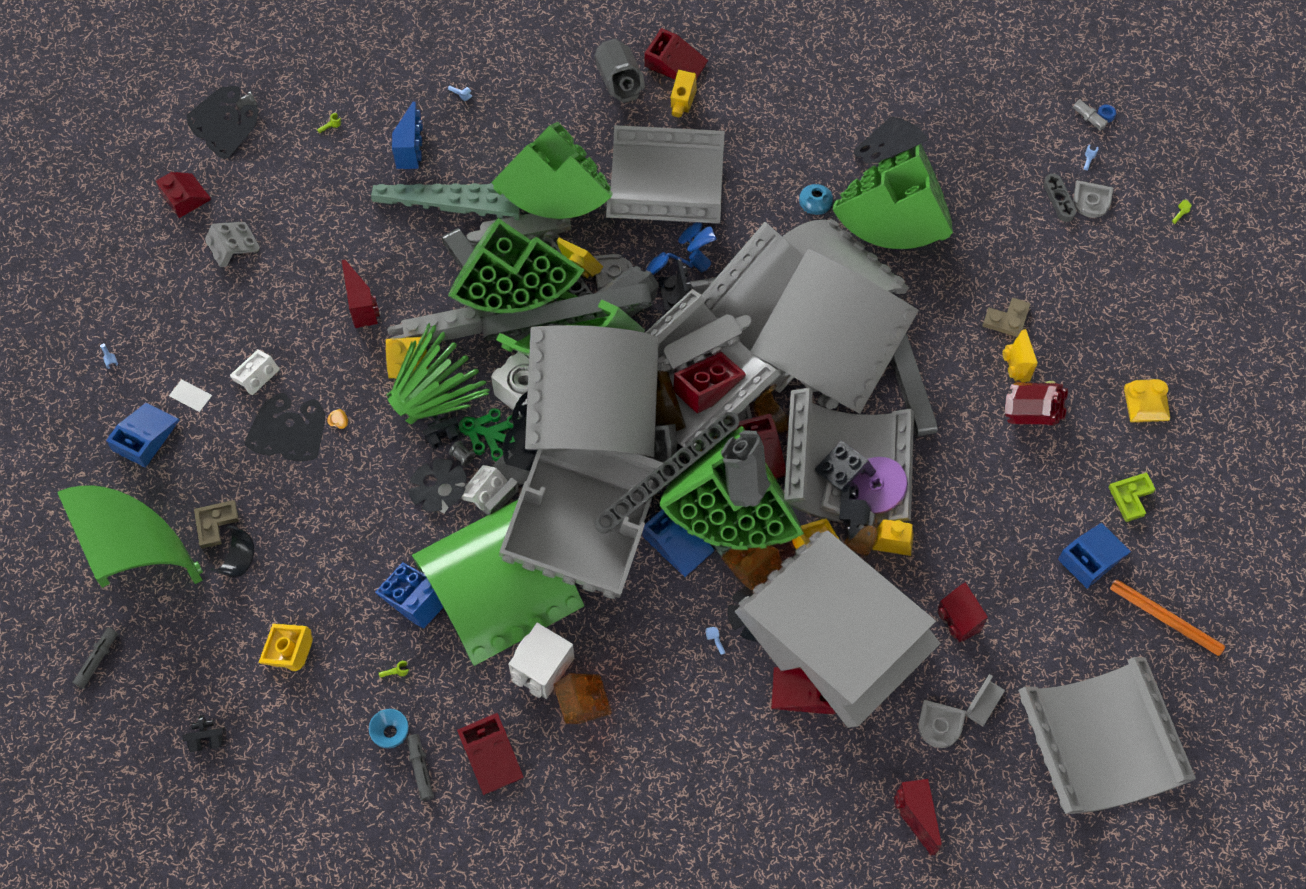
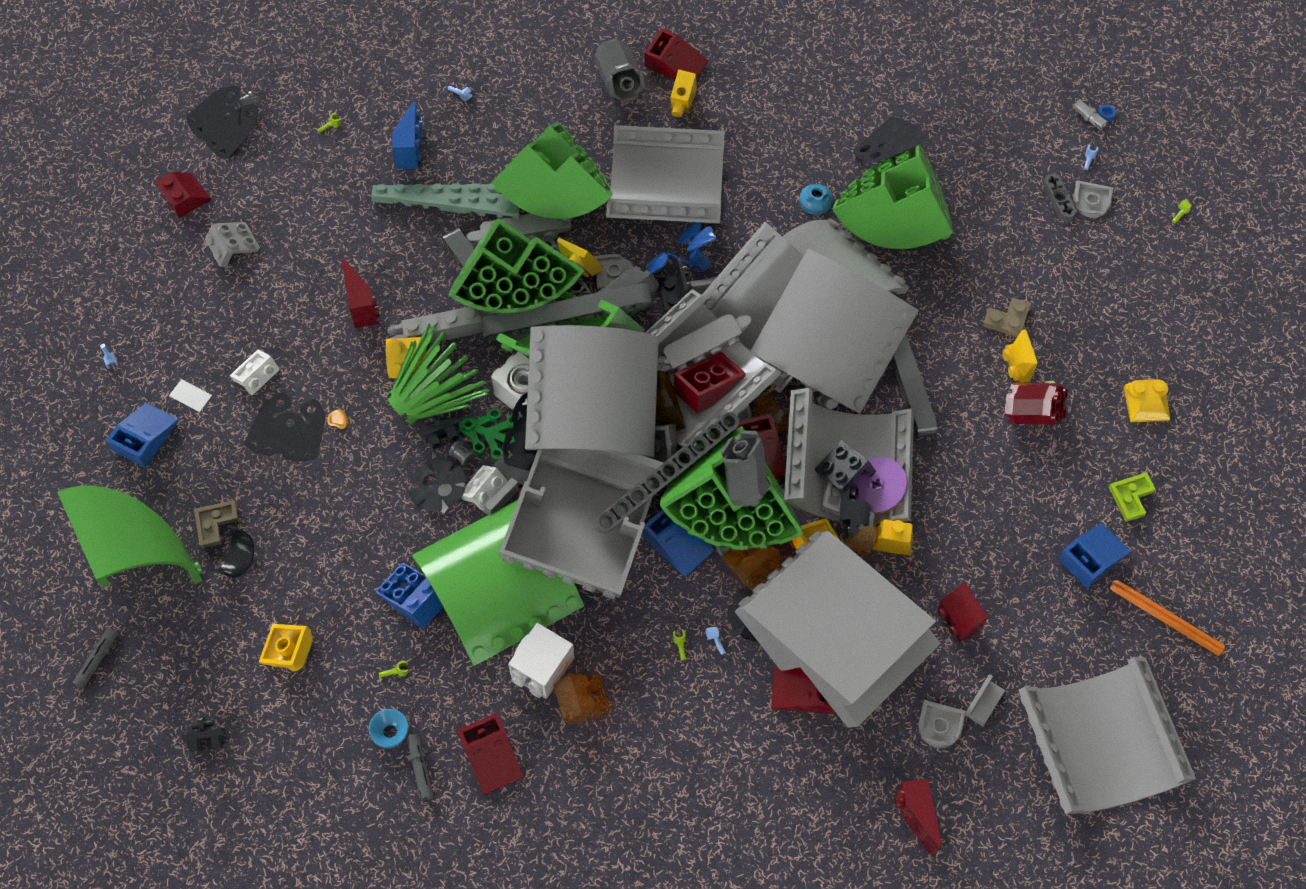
(680, 642): none -> lime hand

